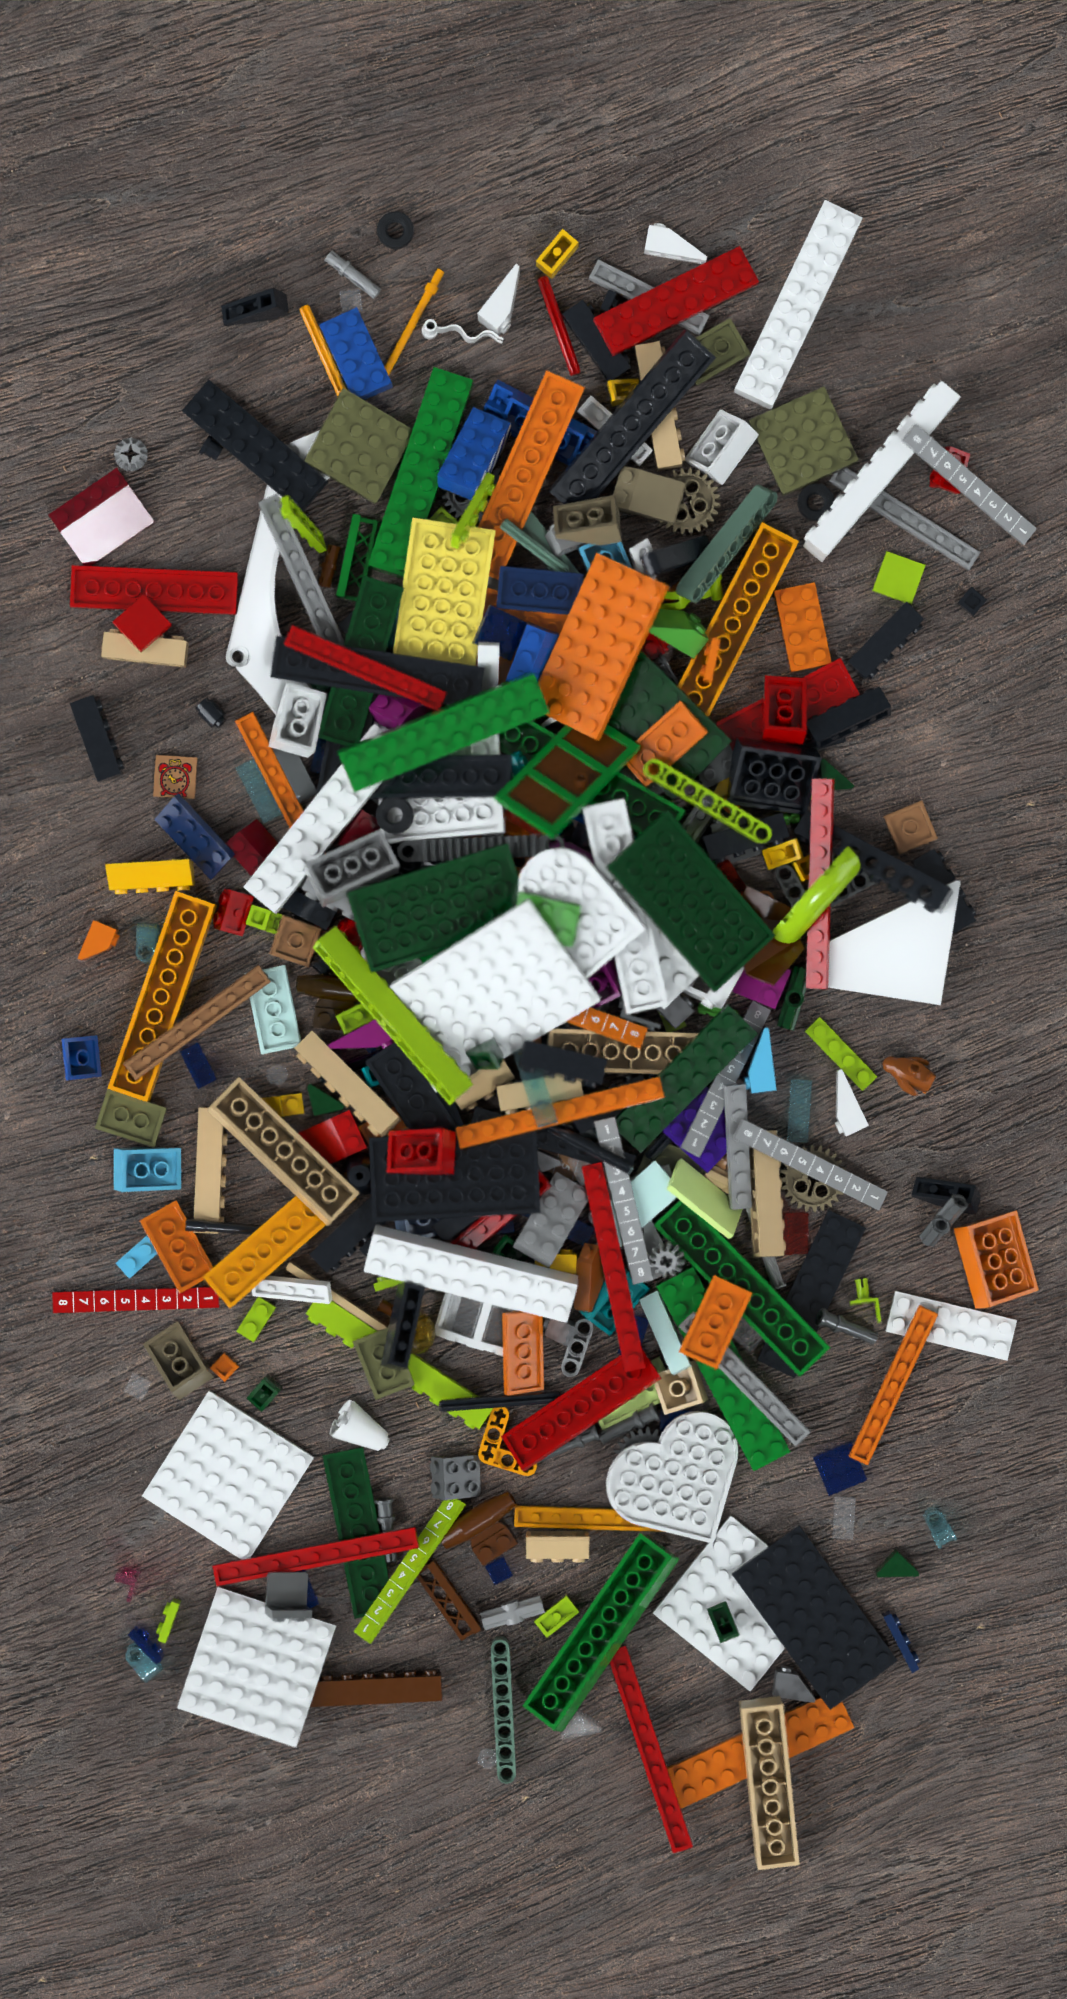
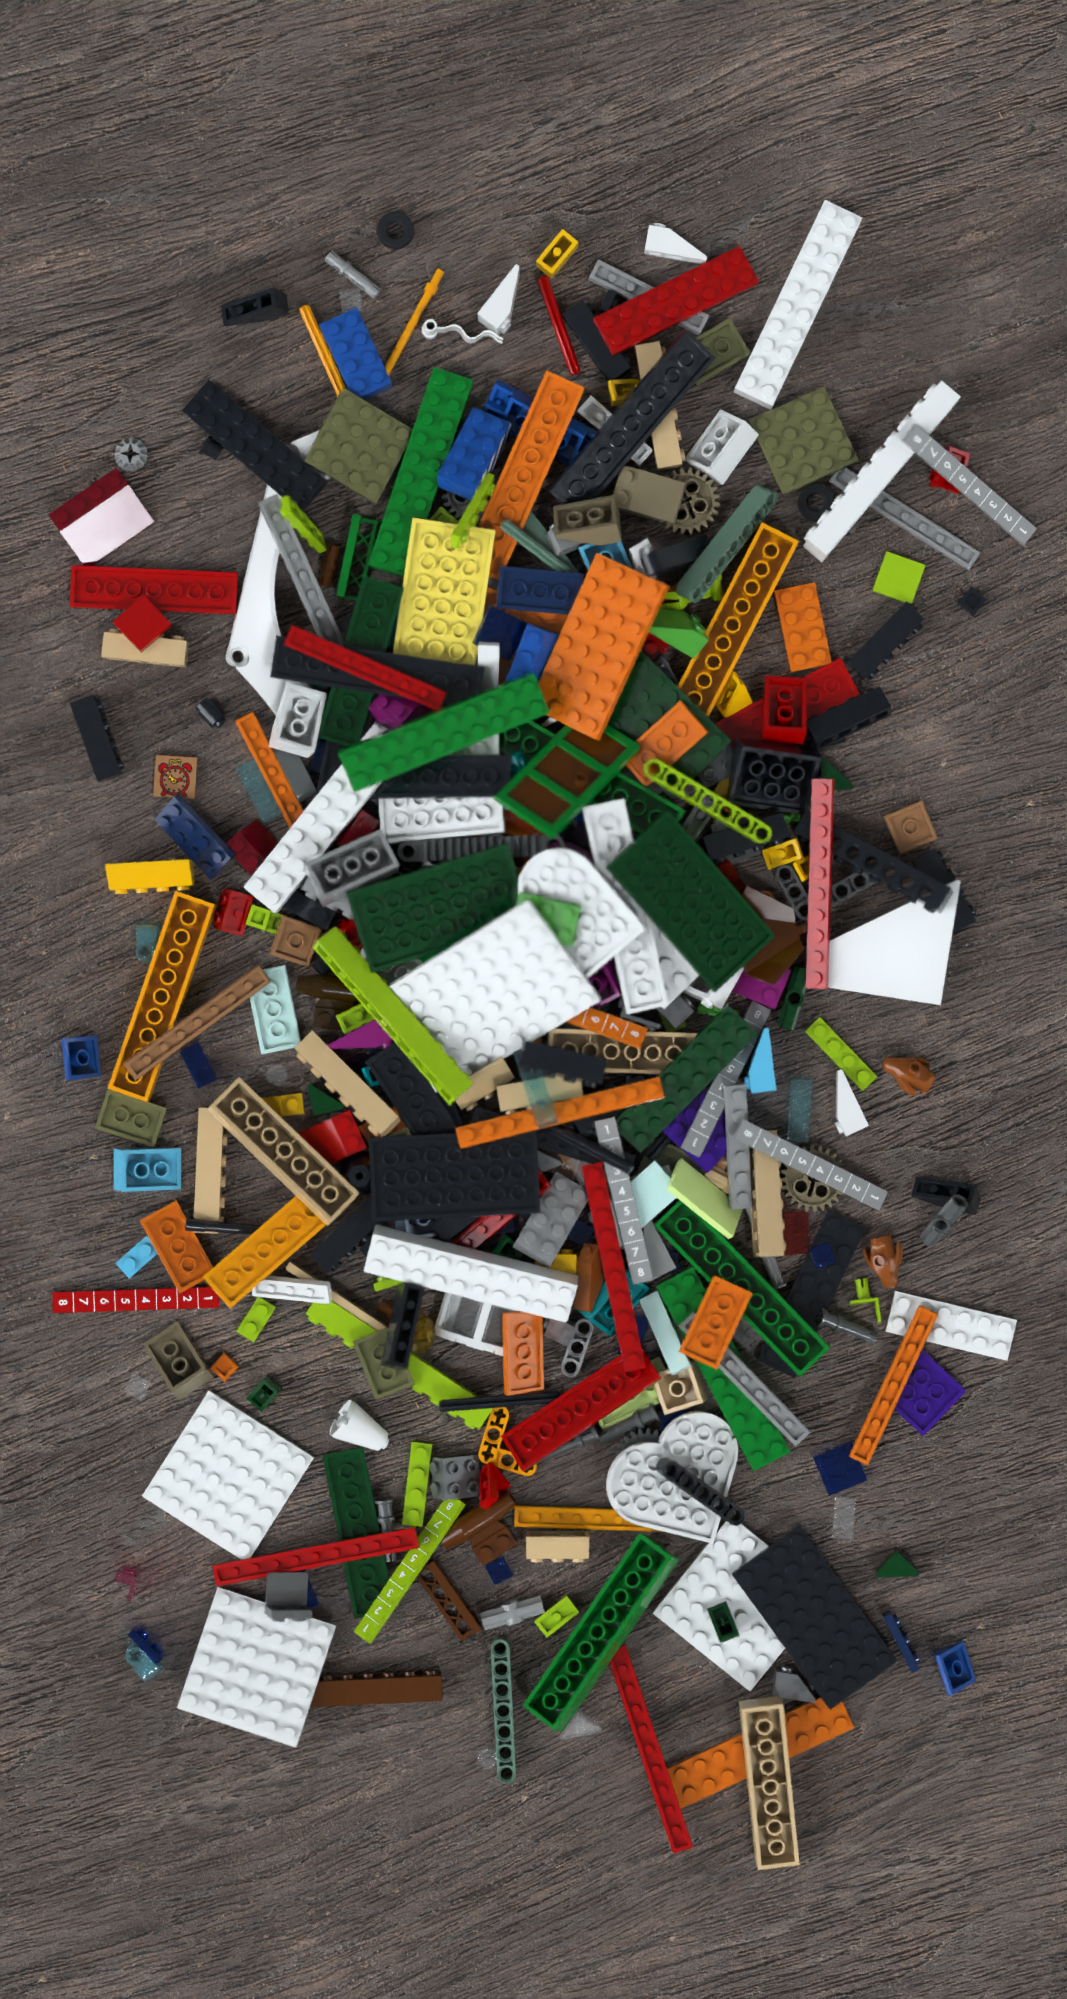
(98, 940): orange slope -> none
(165, 1628): lime plate -> none
(403, 824): black tyre -> none
(417, 1483): none -> lime plate
(421, 1152): red slope -> none
(486, 1055): dark green slope -> none
(491, 1485): none -> red slope
(669, 1252): light grey gear -> none
(709, 1495): none -> black beam
(711, 651): orange plate -> none
(733, 697): none -> yellow slope
(818, 897): lime brick -> none
(822, 1255): none -> clear blue tile
(884, 1259): none -> dark orange animal
(927, 1394): none -> dark purple plate
(940, 1530): clear light blue piece -> none
(954, 1667): none -> blue slope
(996, 1259): orange slope -> none

